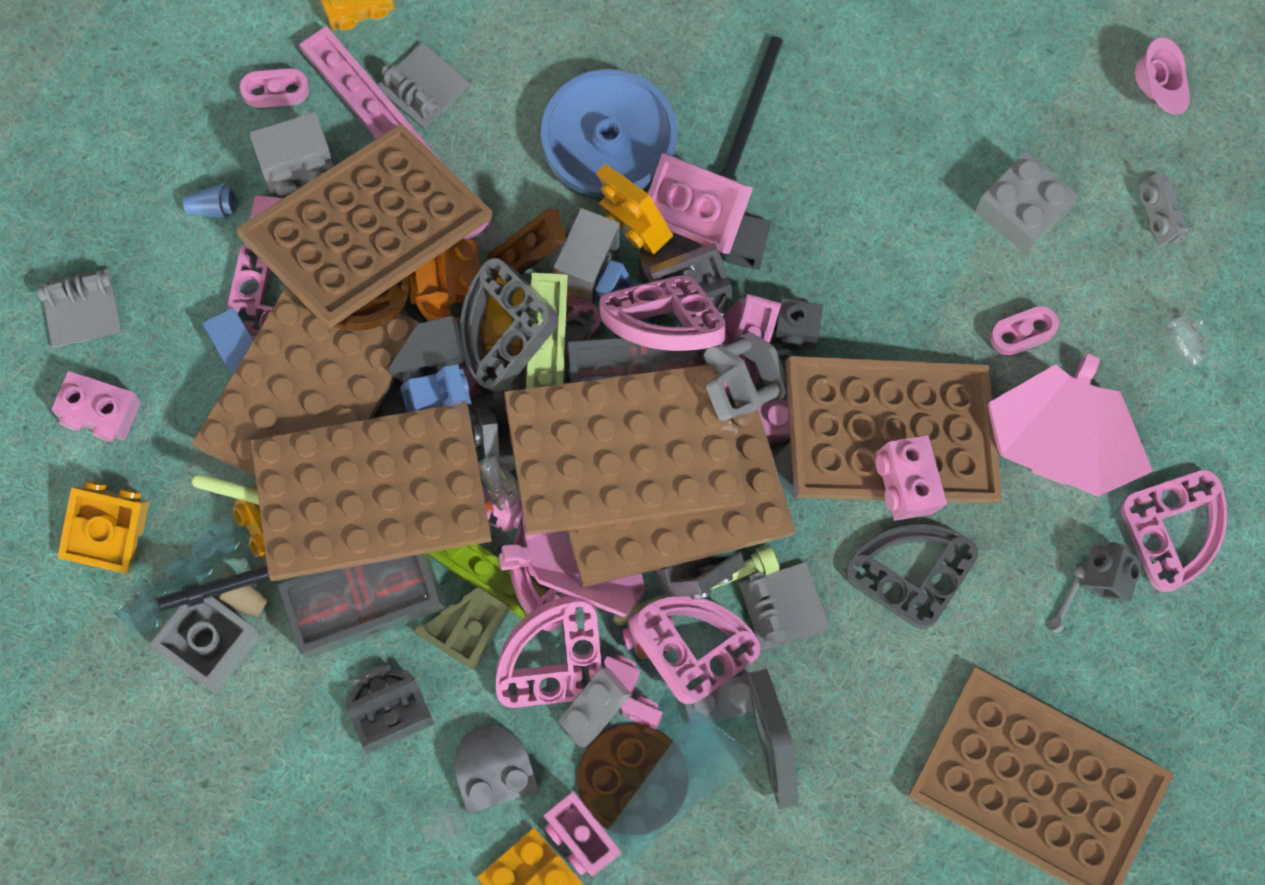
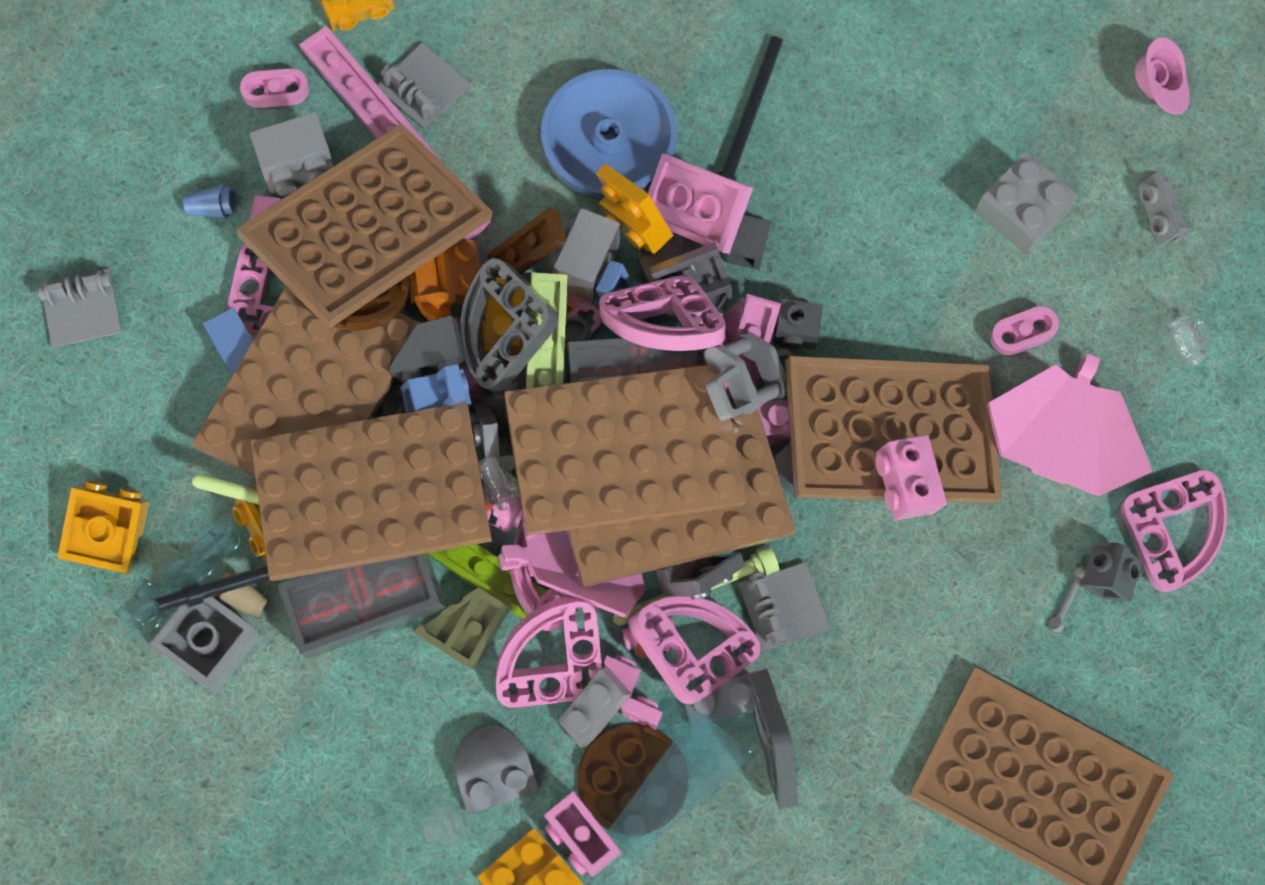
(95, 407): bright pink brick -> none
(386, 707): flat silver slope -> none
(912, 594): dark grey beam -> none

